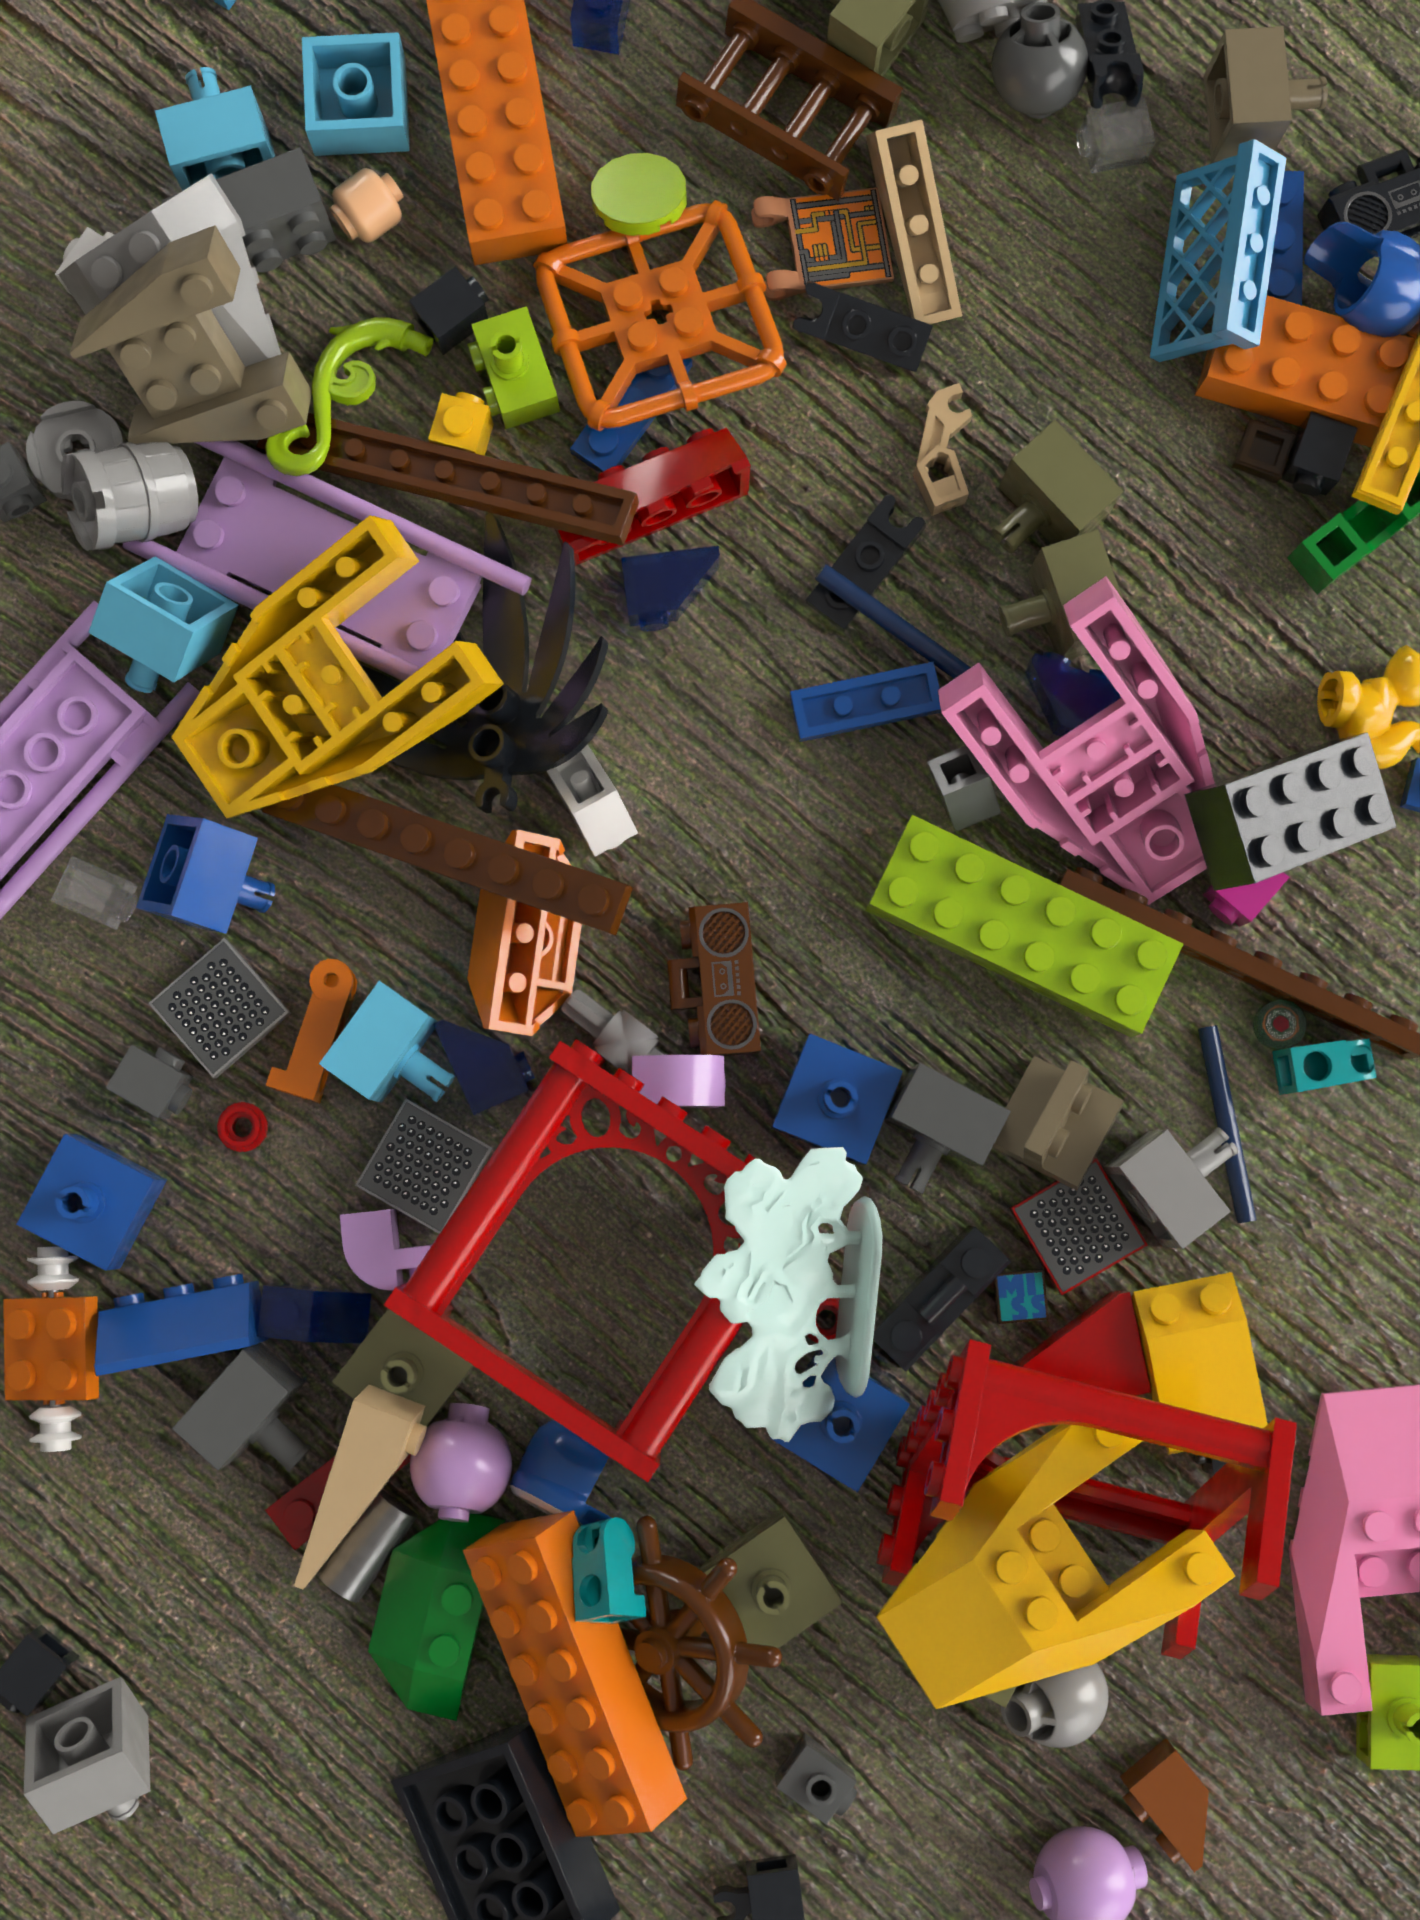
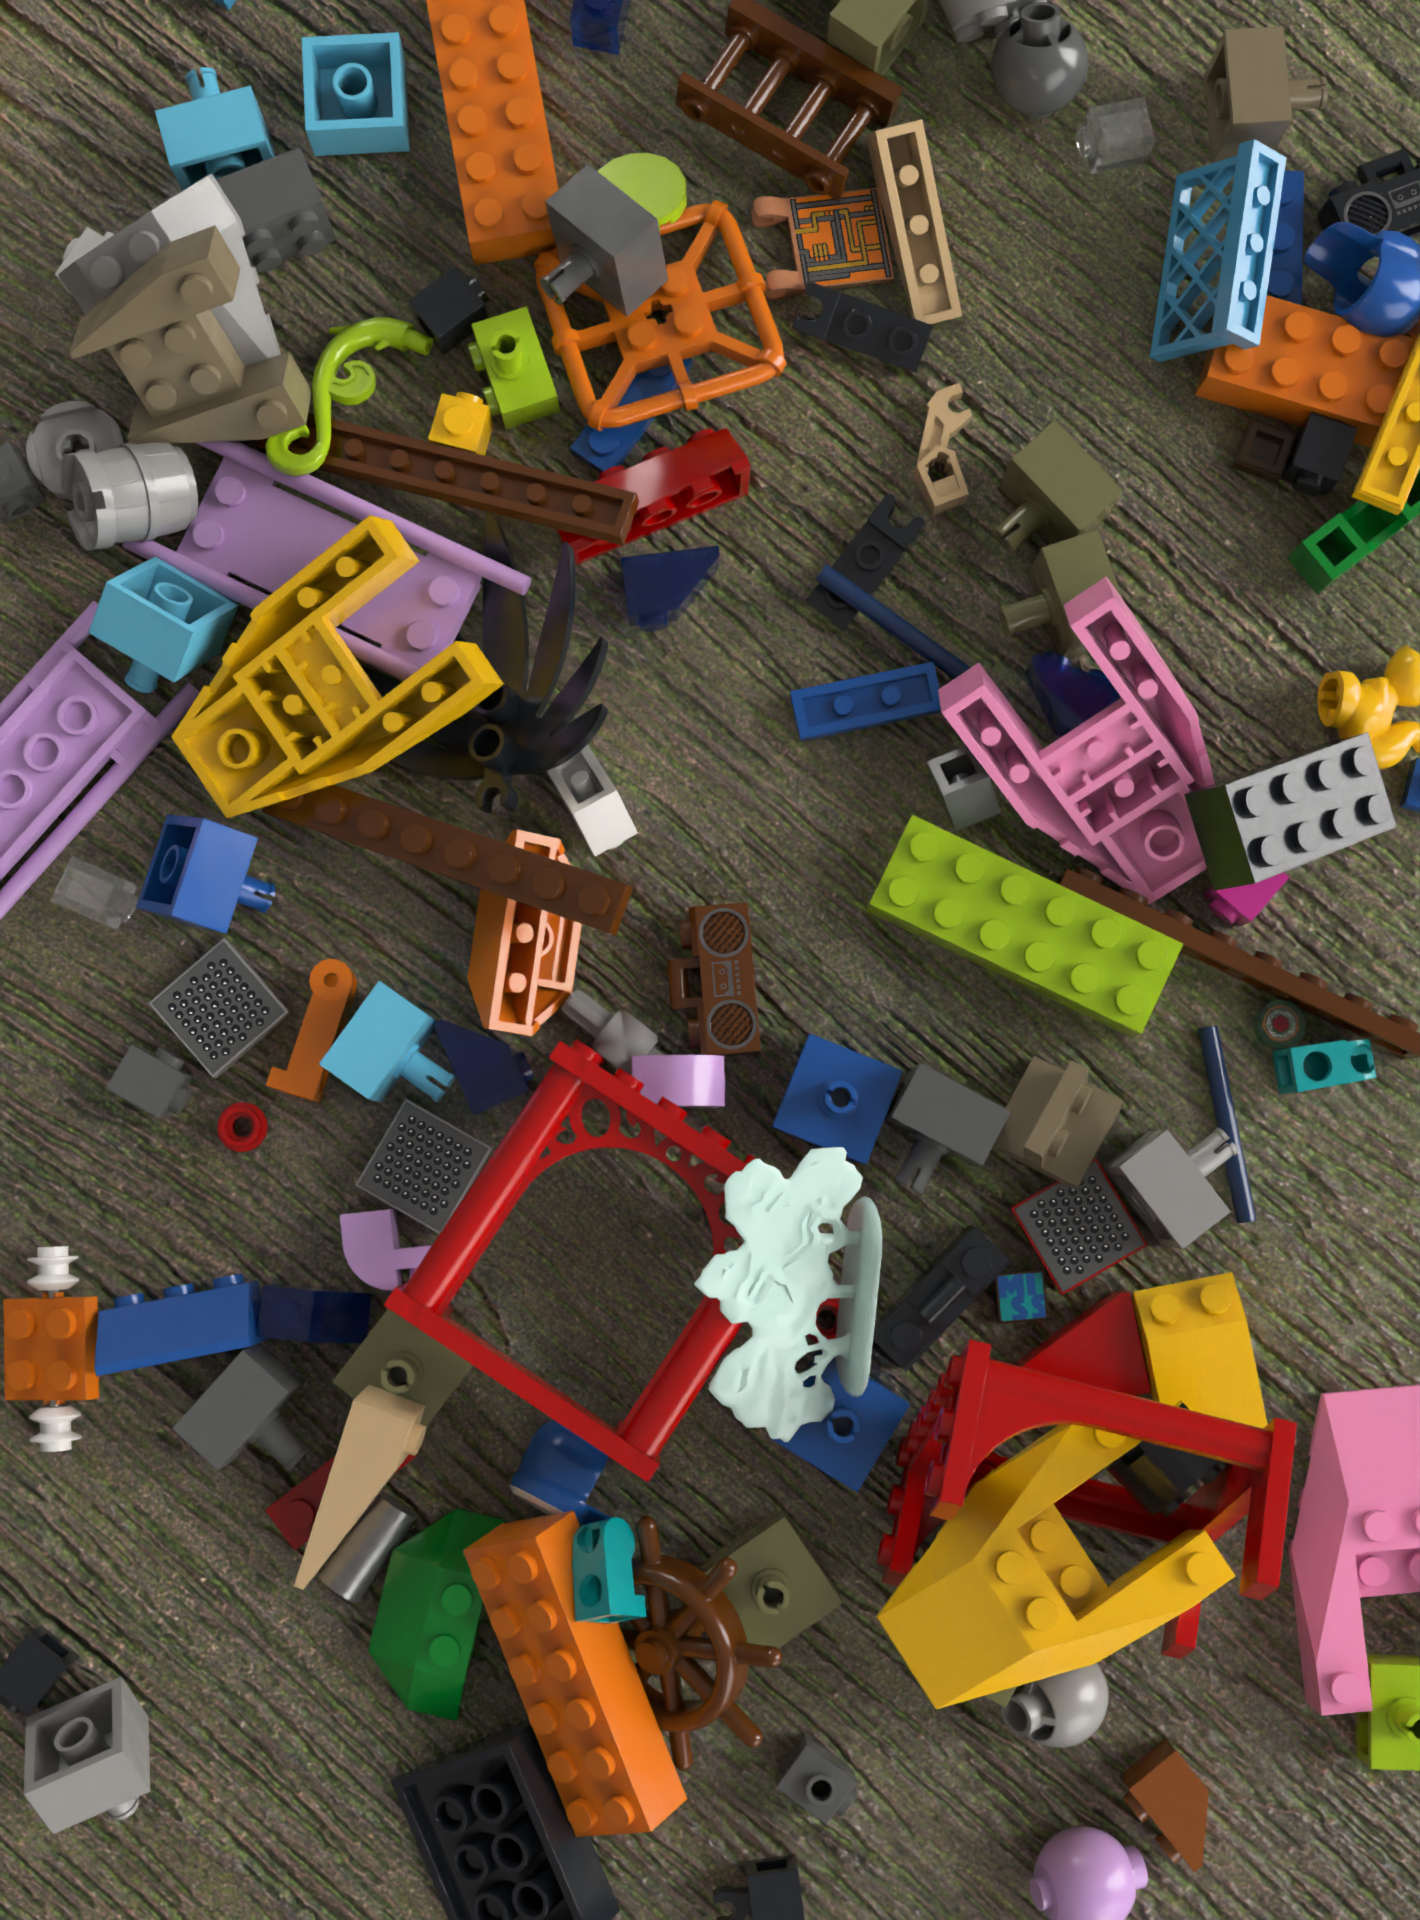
(91, 1202): blue brick -> none
(367, 205): light nougat head -> none
(461, 1464): lavender brick -> none
(603, 243): none -> dark grey brick
(1111, 52): black plate -> none
(1161, 1475): none -> black brick

